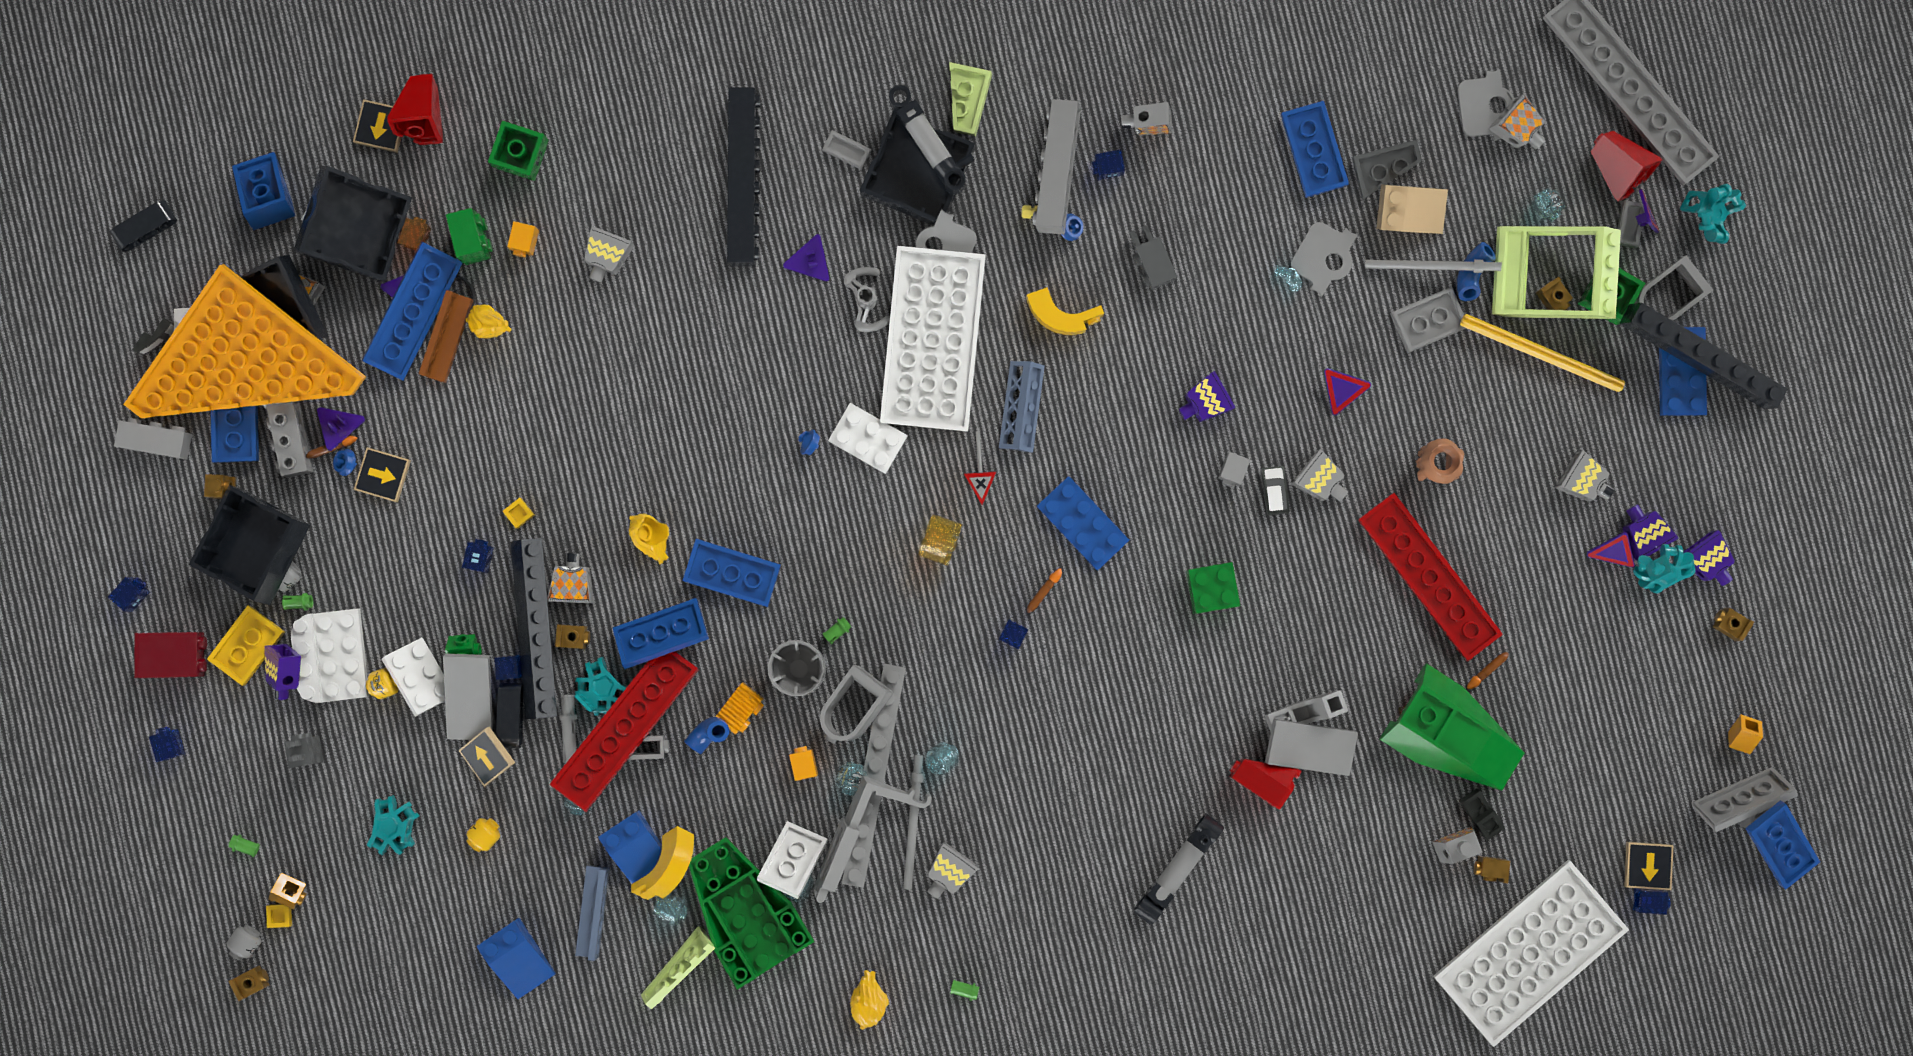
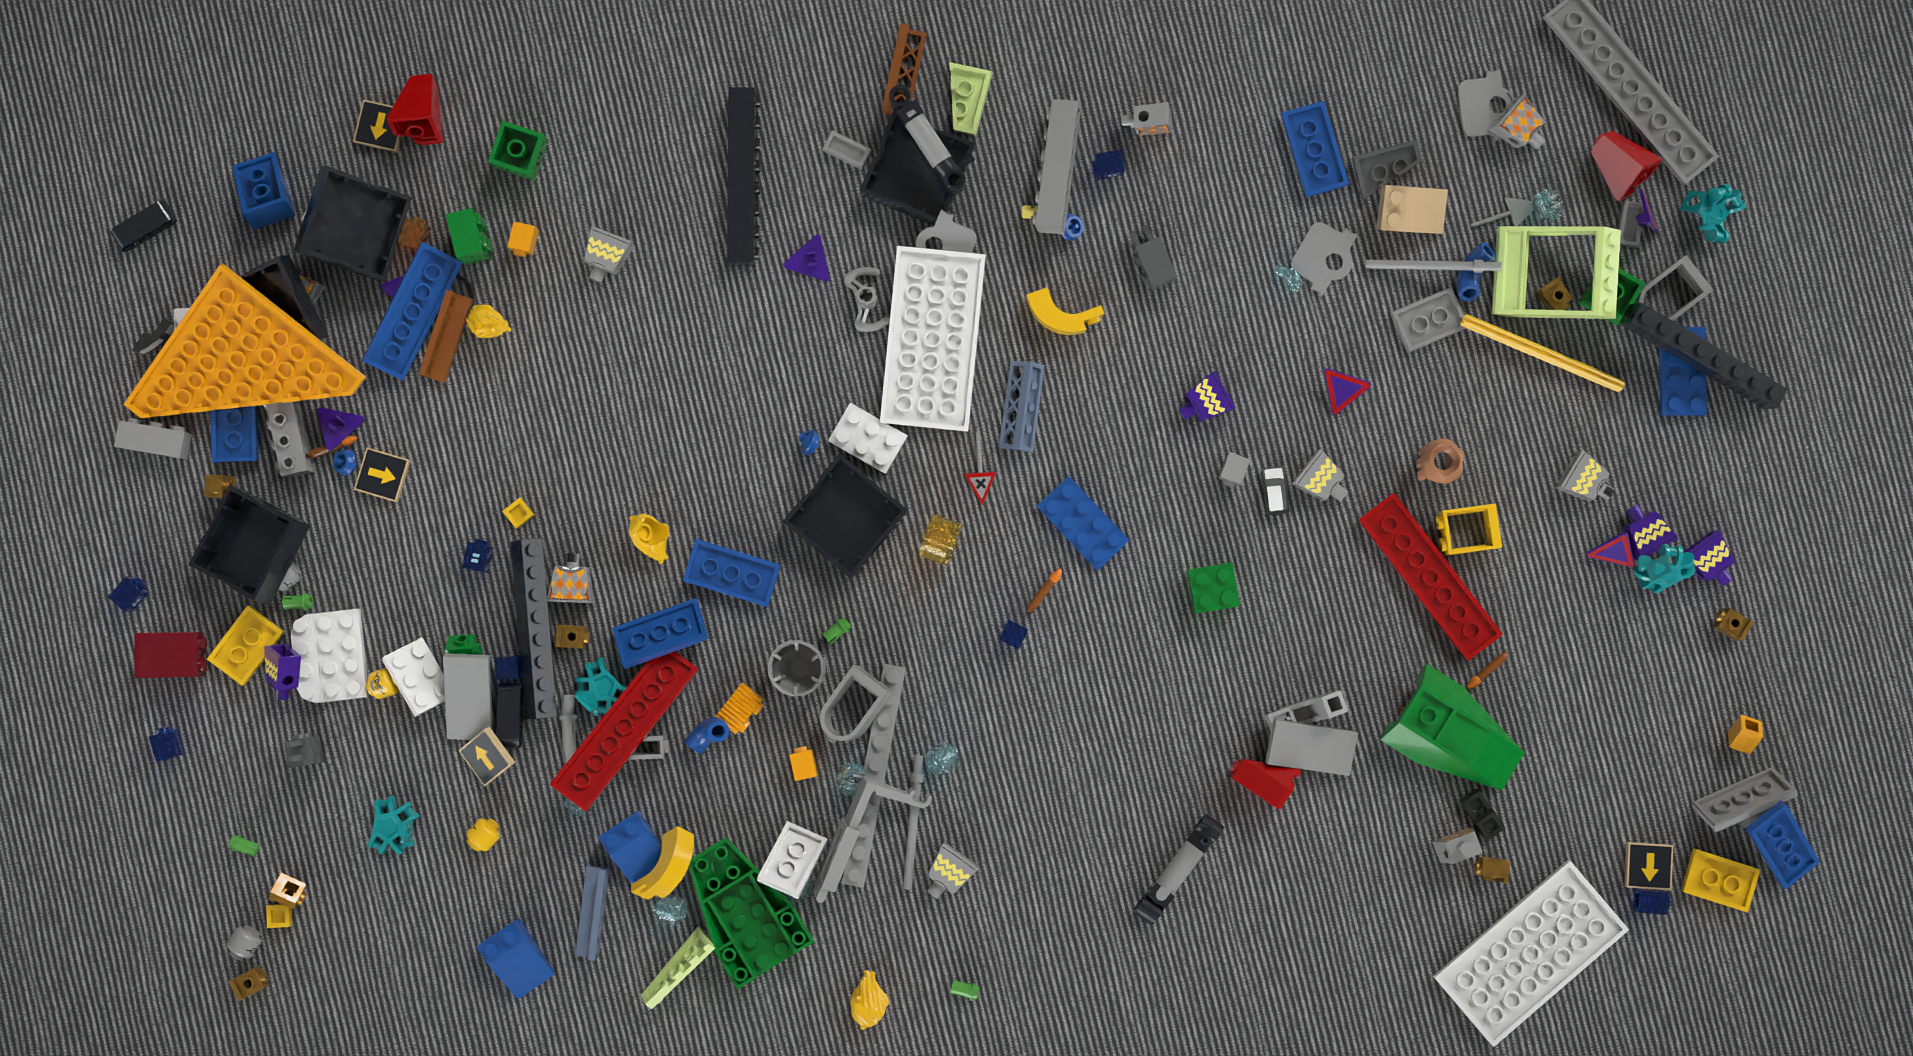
(845, 516): none -> black tile
(897, 64): none -> dark orange fence
(1491, 529): none -> yellow window
(1517, 209): none -> light grey piece
(1720, 880): none -> yellow plate

